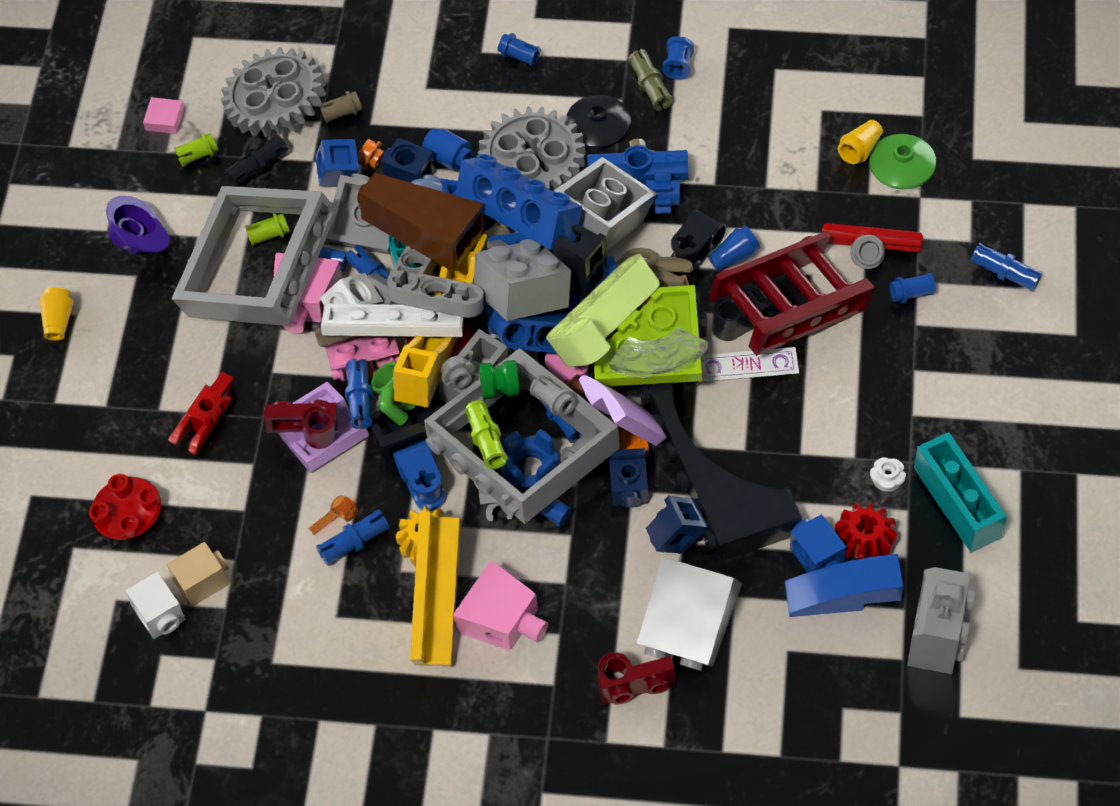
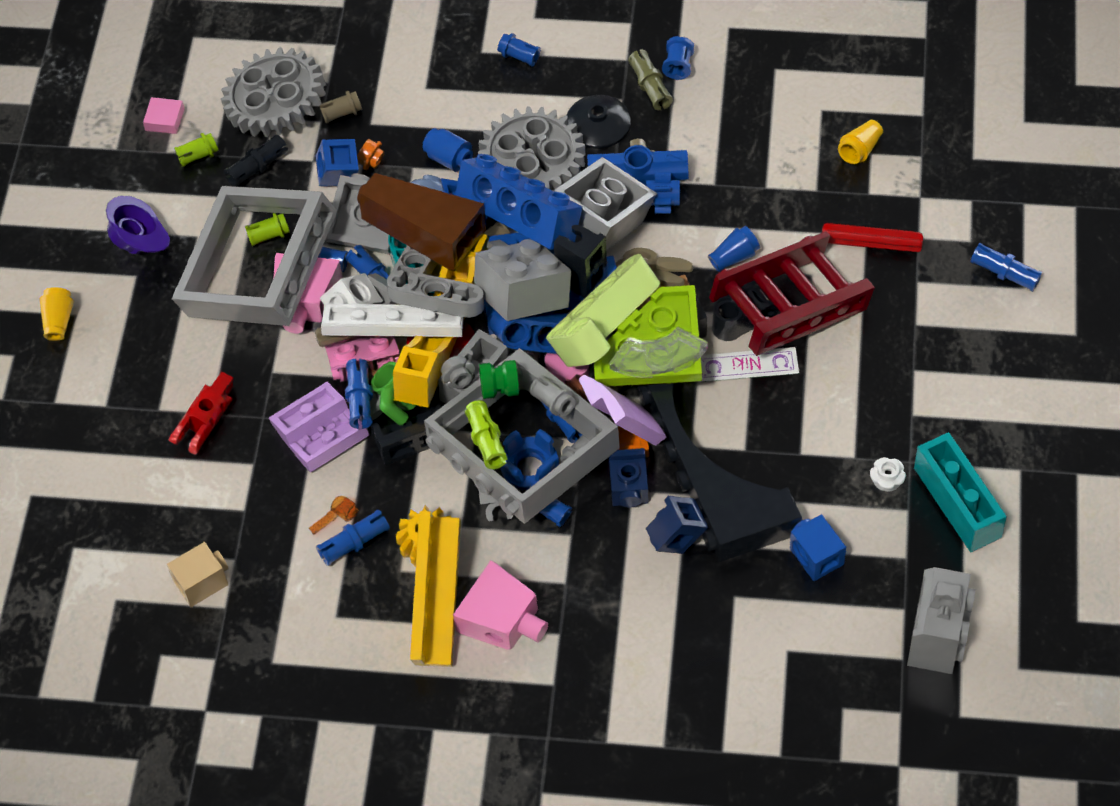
(125, 507): red dish -> none
(155, 605): white brick -> none
(291, 417): dark red plate -> none
(407, 161): dark blue brick -> none
(421, 475): blue piece -> none
(644, 678): dark red plate -> none
(688, 613): slope -> none
(697, 239): black piece -> none
(845, 586): blue slope -> none
(867, 251): light grey plate -> none
(878, 527): red gear -> none
(898, 170): bright green dish -> none
(913, 287): blue pin -> none

